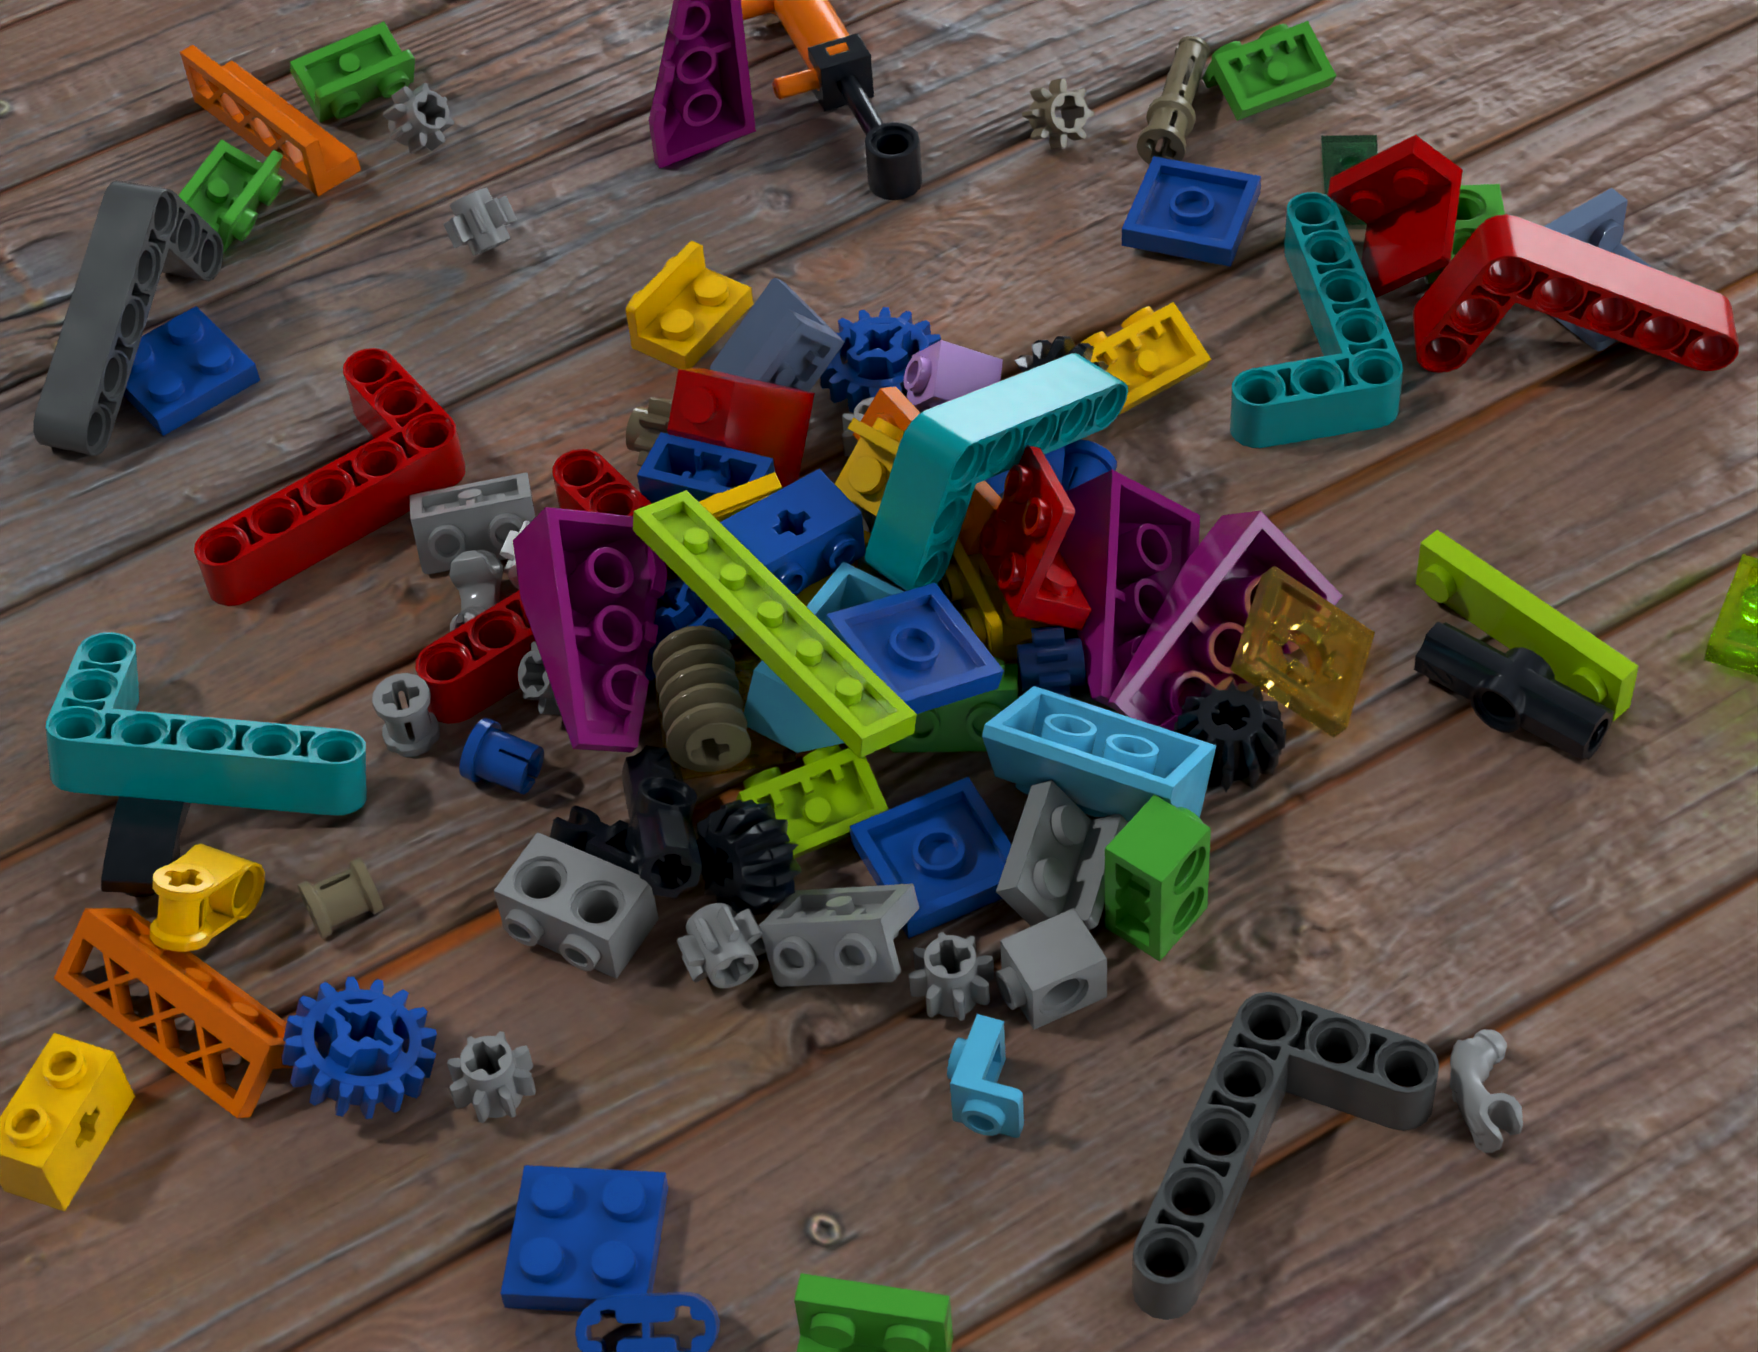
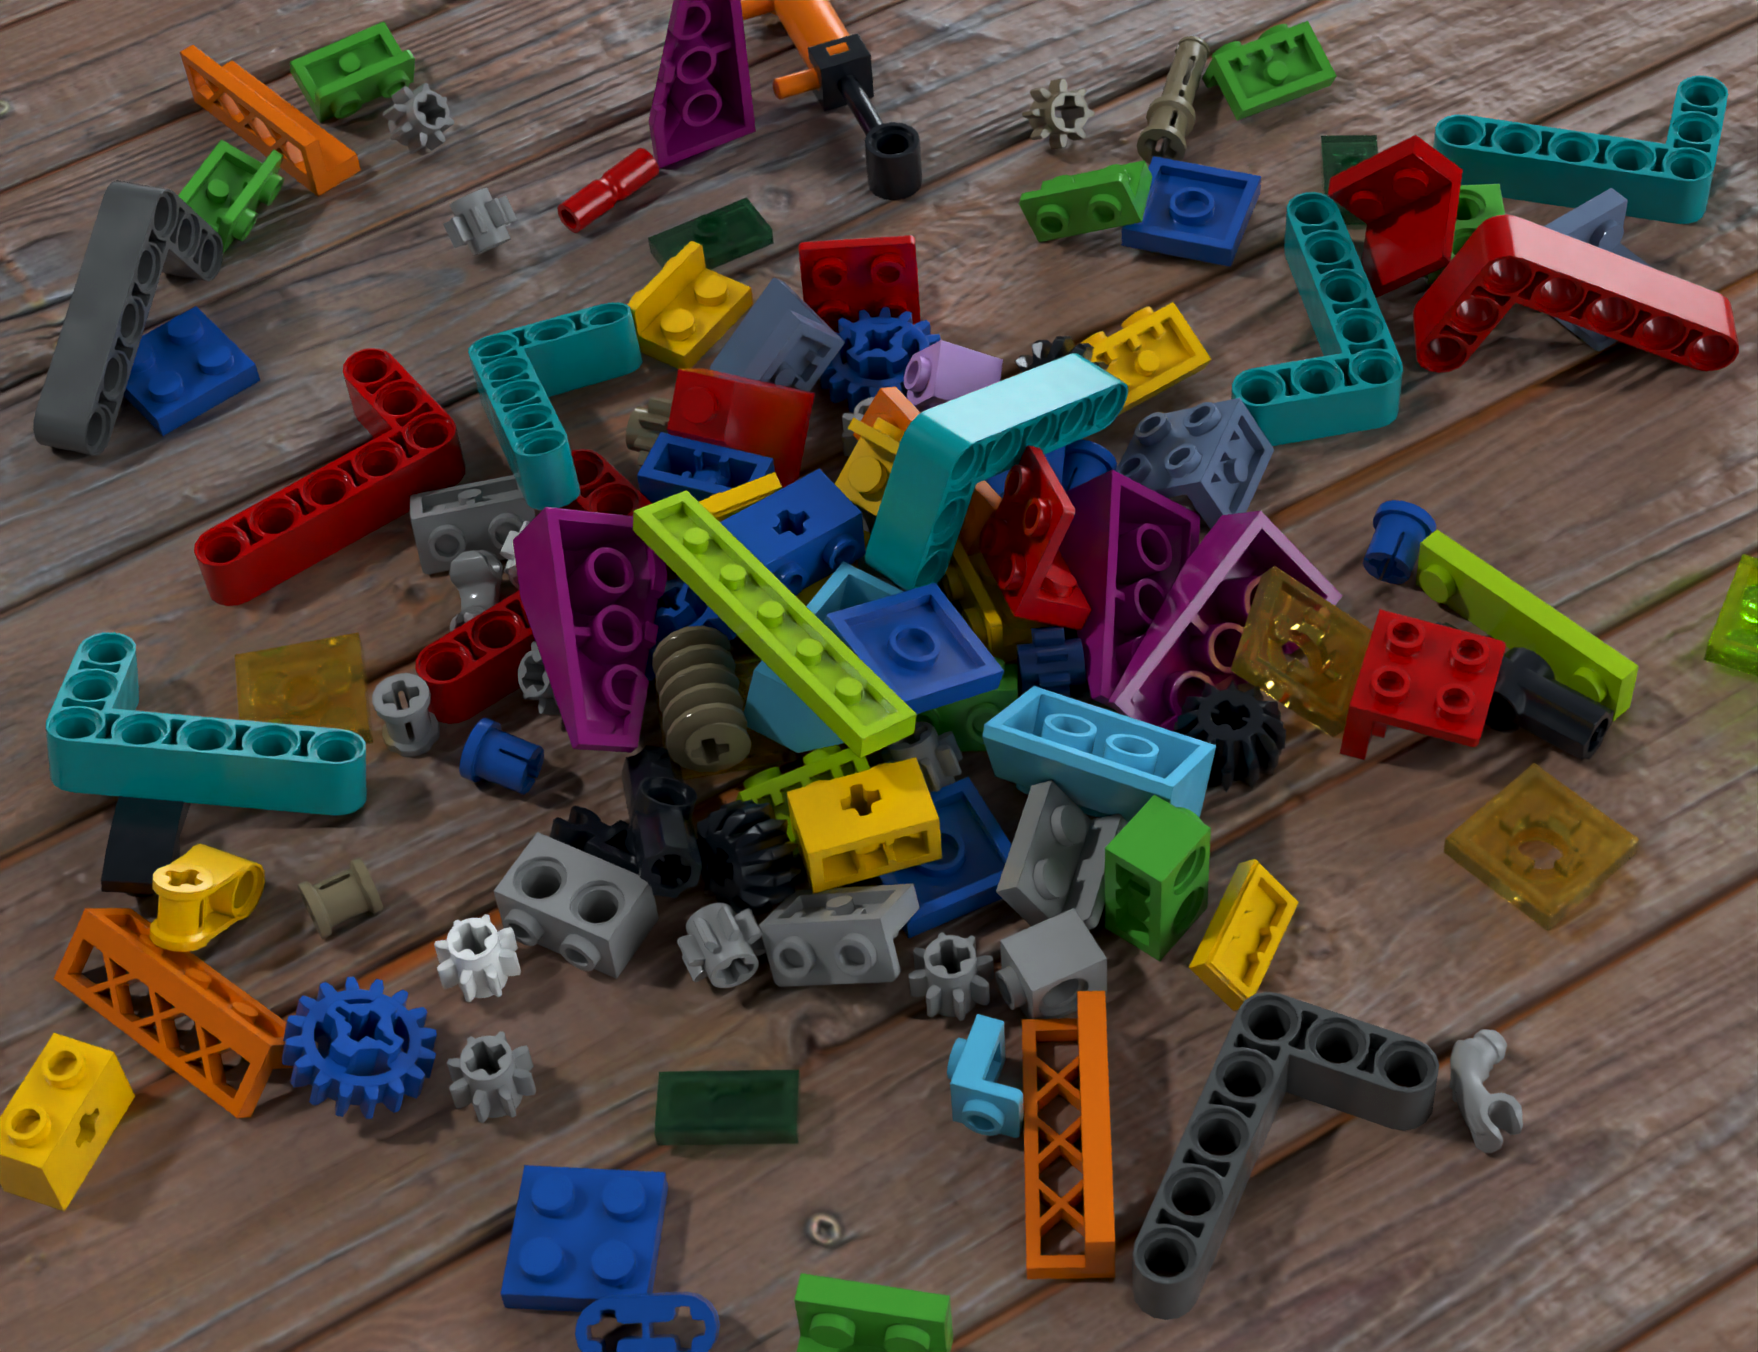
(307, 685): none -> clear yellow plate
(477, 958): none -> white gear
(541, 360): none -> teal beam
(603, 193): none -> red piece
(722, 233): none -> clear green plate
(728, 1107): none -> clear green plate
(860, 275): none -> red bracket
(865, 824): none -> yellow brick
(935, 754): none -> light grey gear
(1088, 201): none -> bright green bracket
(1095, 1134): none -> orange fence
(1201, 451): none -> sand blue bracket
(1243, 934): none -> yellow plate
(1397, 536): none -> blue bush
(1422, 682): none -> red bracket
(1546, 811): none -> clear yellow piece
(1573, 166): none -> teal beam

